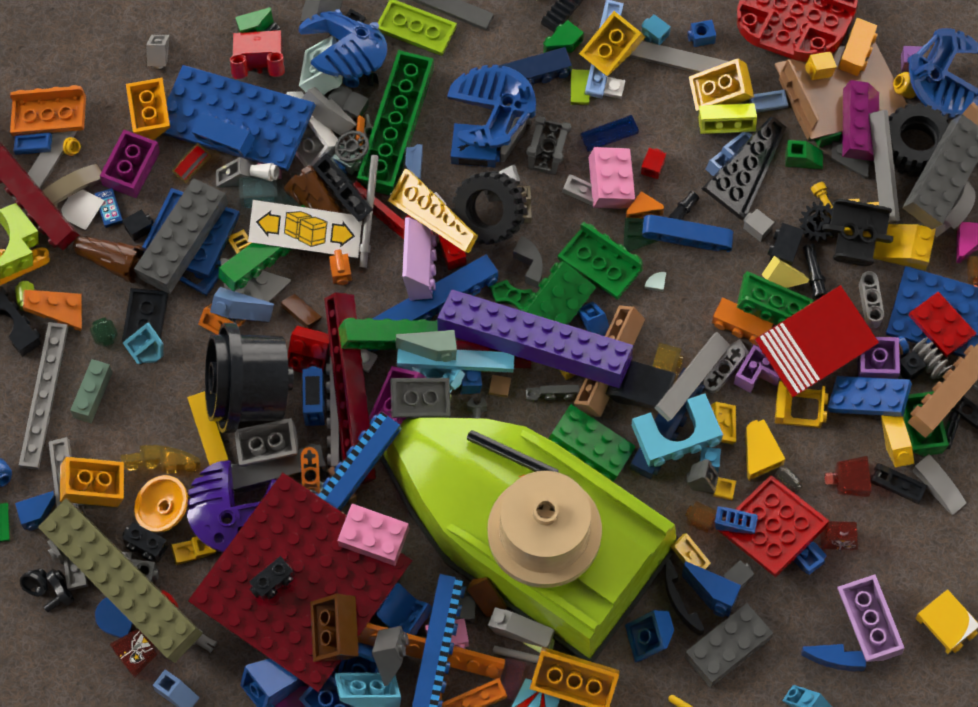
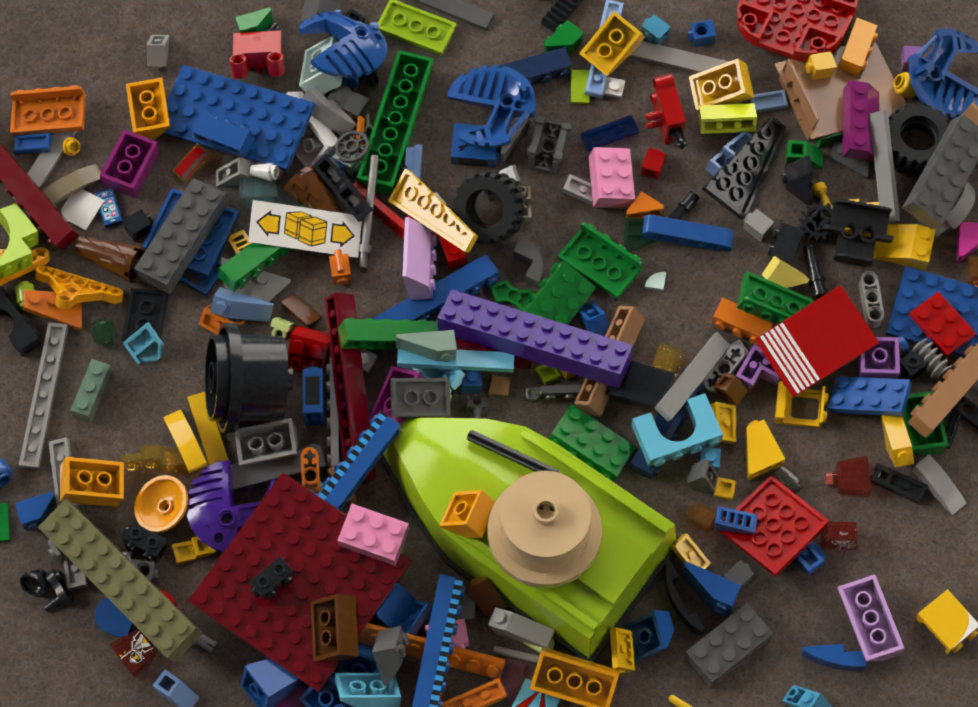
(76, 289): none -> light orange beam
(185, 440): none -> yellow slope
(283, 325): none -> yellowish green tile
(468, 513): none -> light orange slope
(547, 374): none -> lime tile
(622, 650): none -> yellow bracket
(667, 111): none -> red piece
(730, 388): none -> reddish brown brick
(799, 178): none -> black slope

